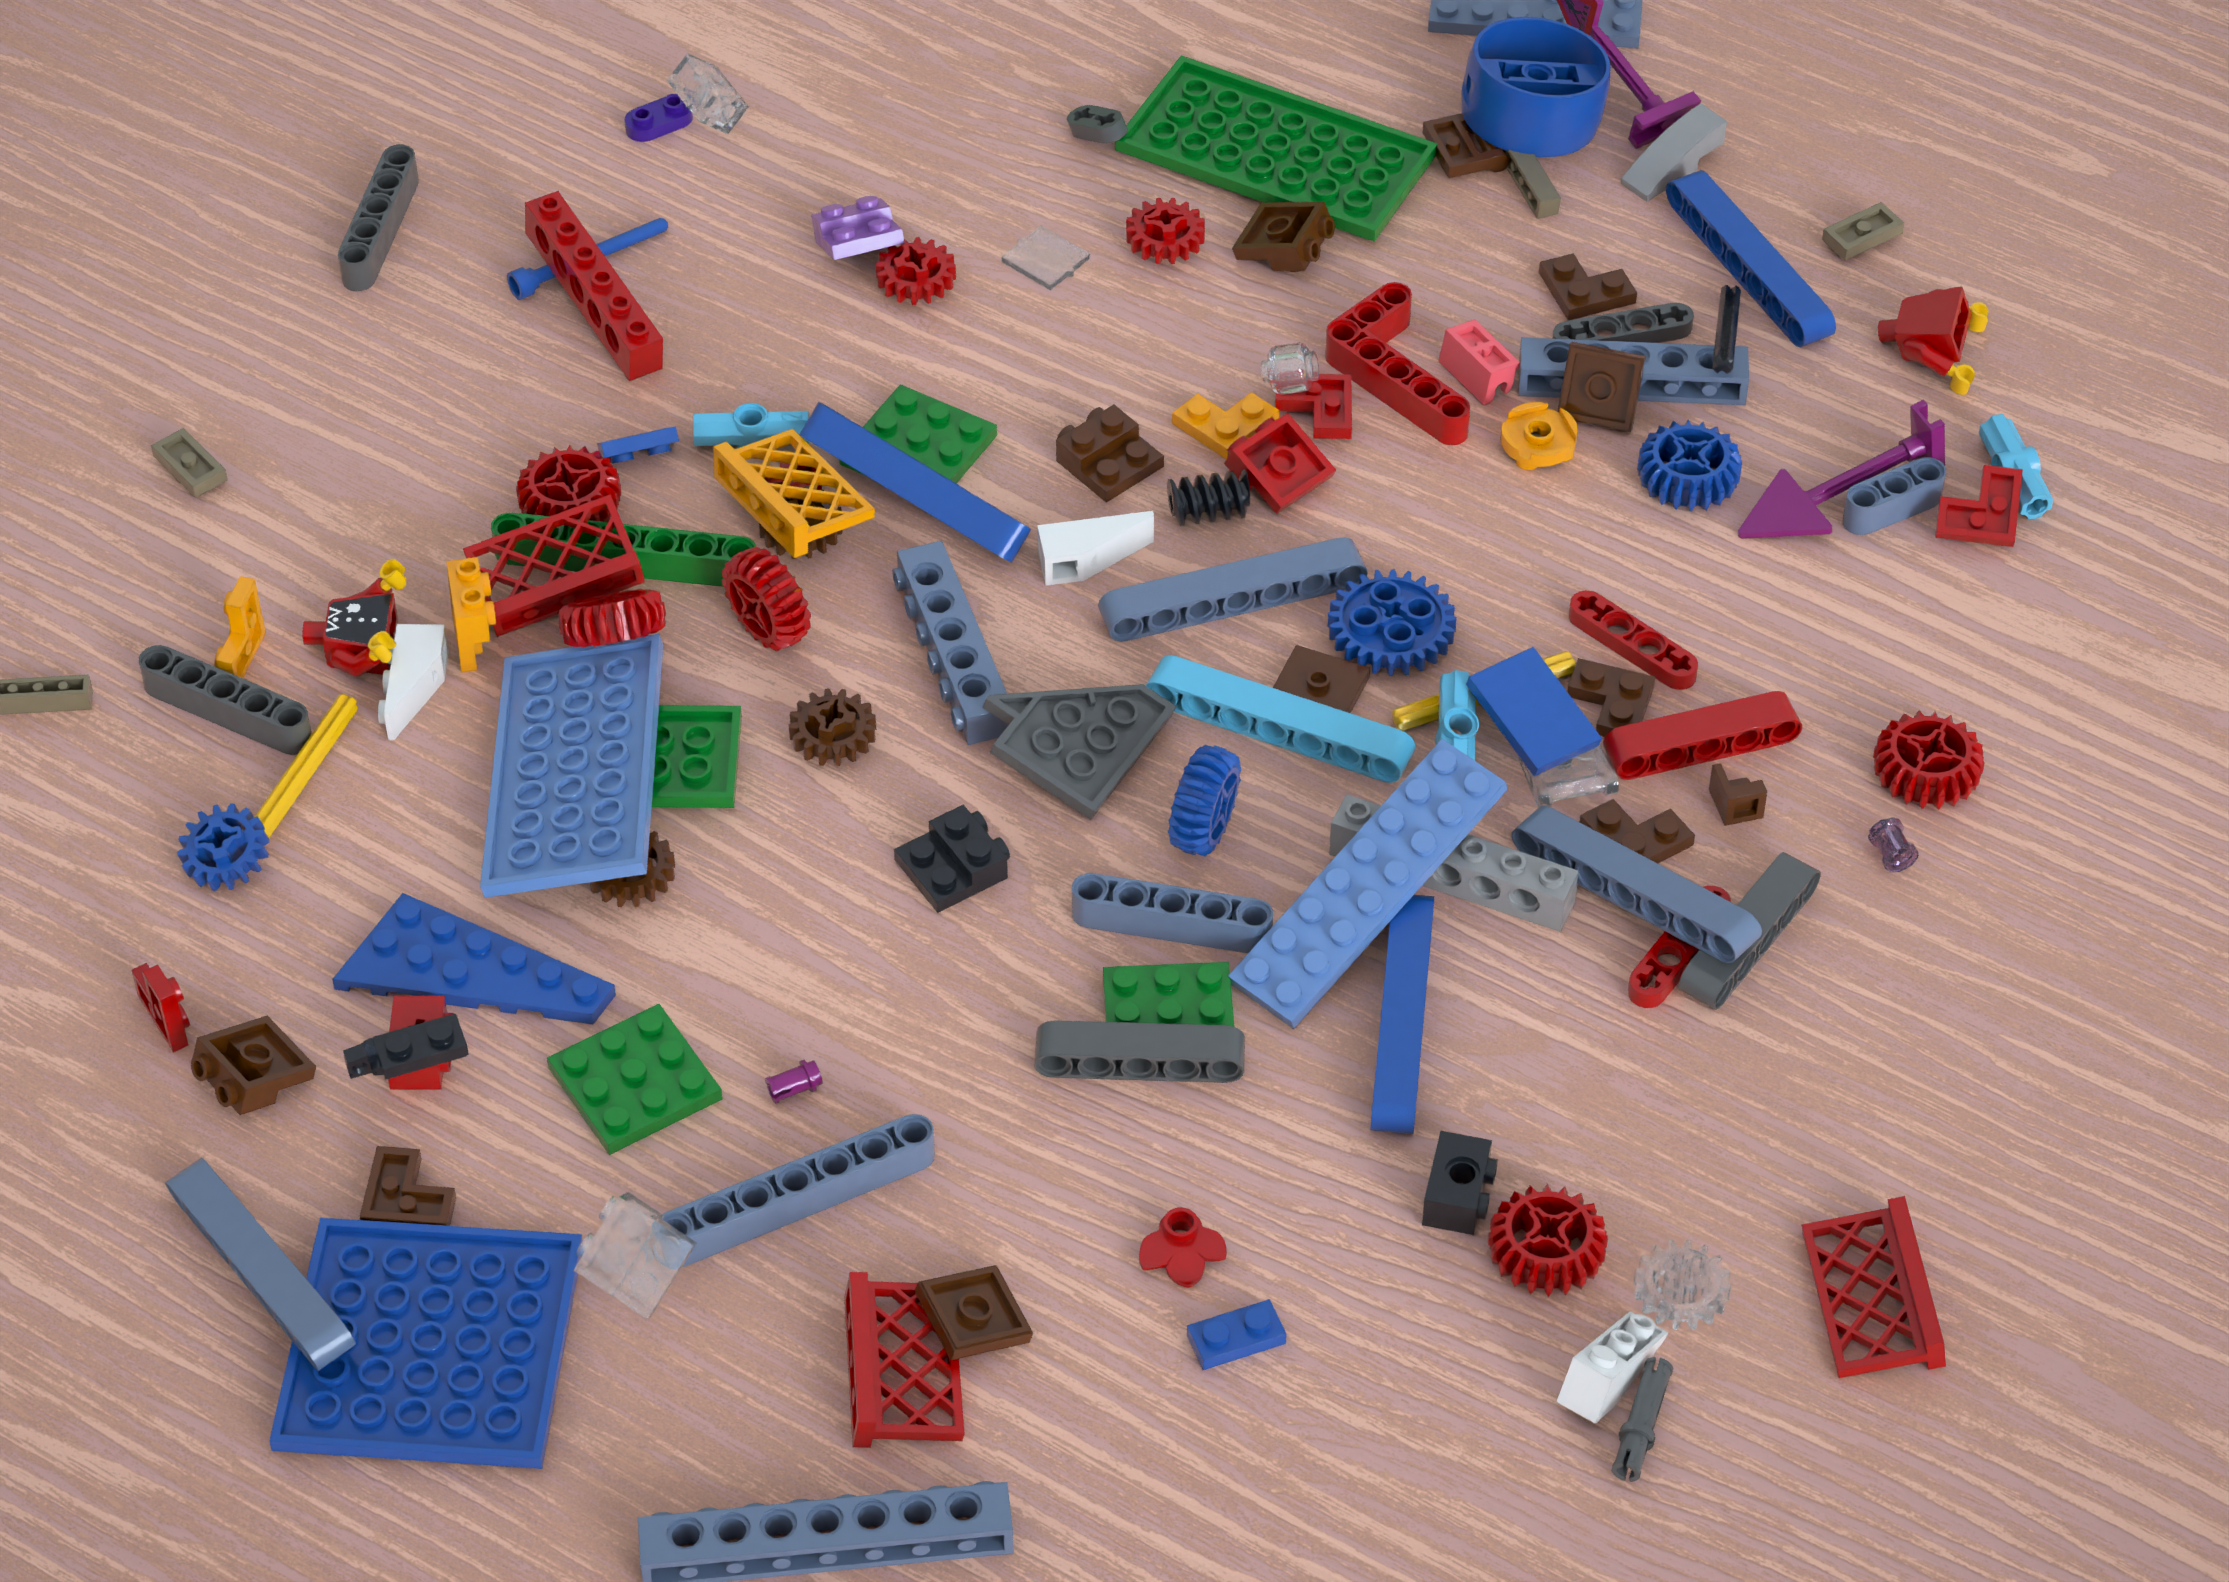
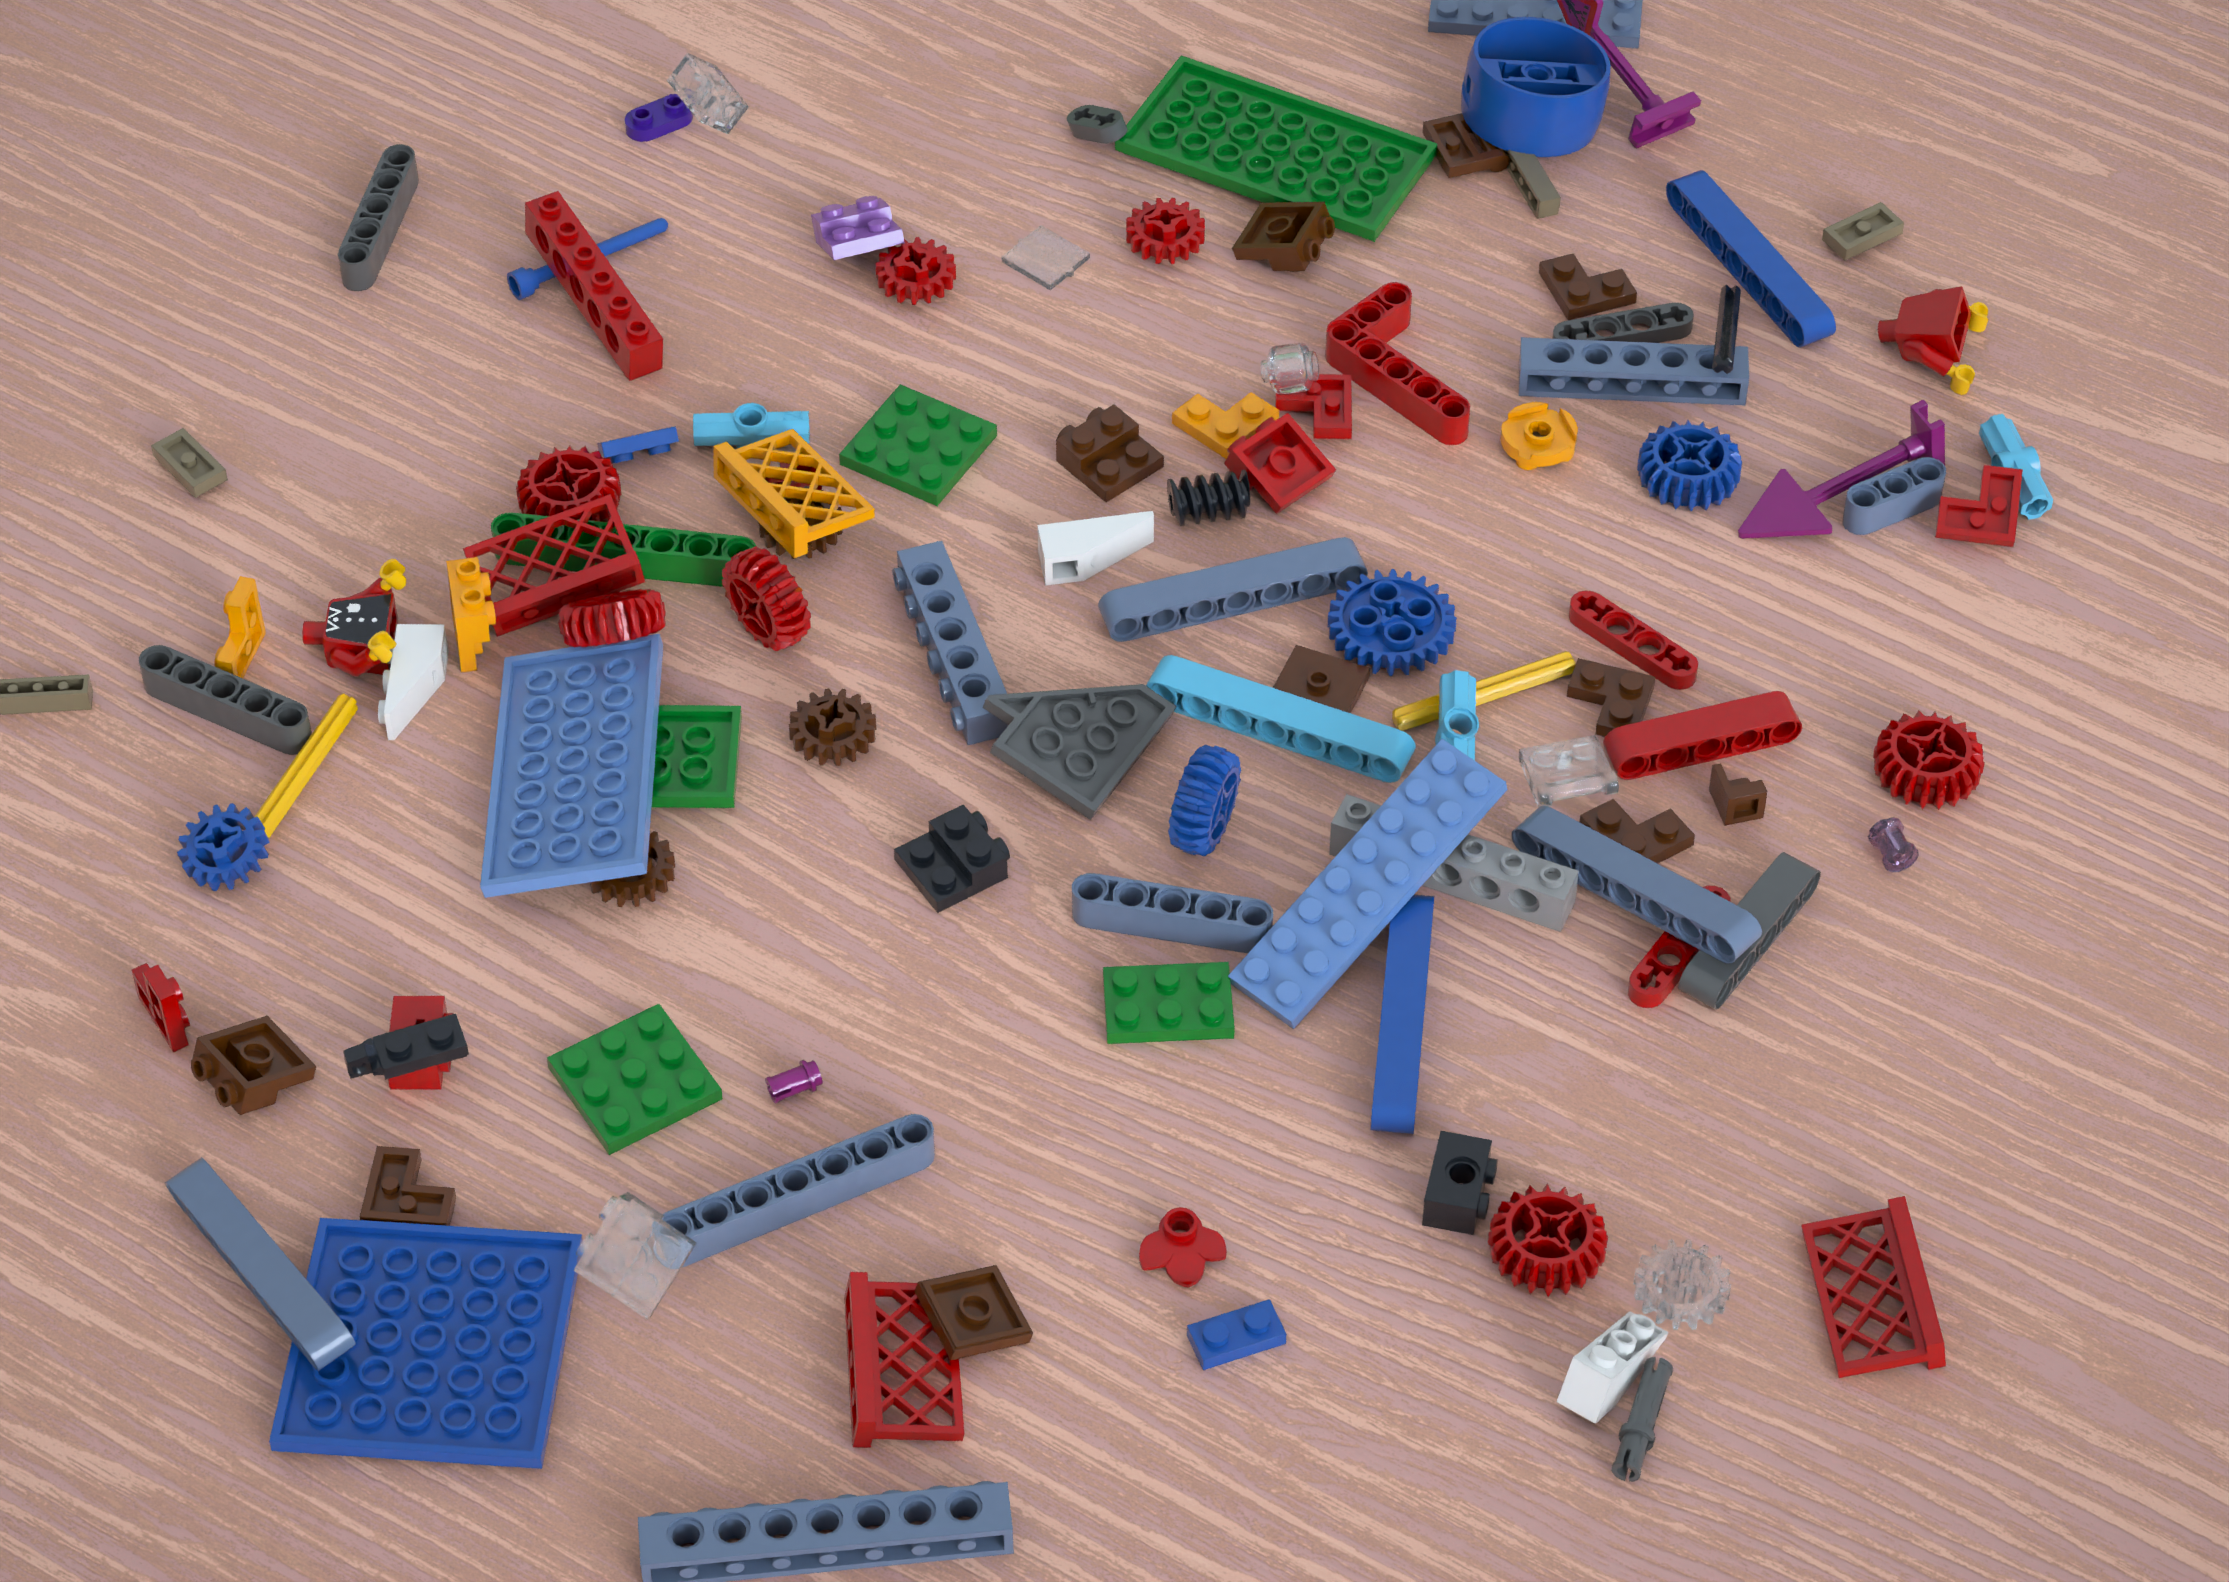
(439, 954): blue wing -> none
(915, 482): blue beam -> none
(1140, 1051): dark grey beam -> none
(1478, 360): coral hinge -> none
(1533, 711): blue tile -> none
(1601, 386): reddish brown plate -> none
(1675, 152): light grey slope -> none

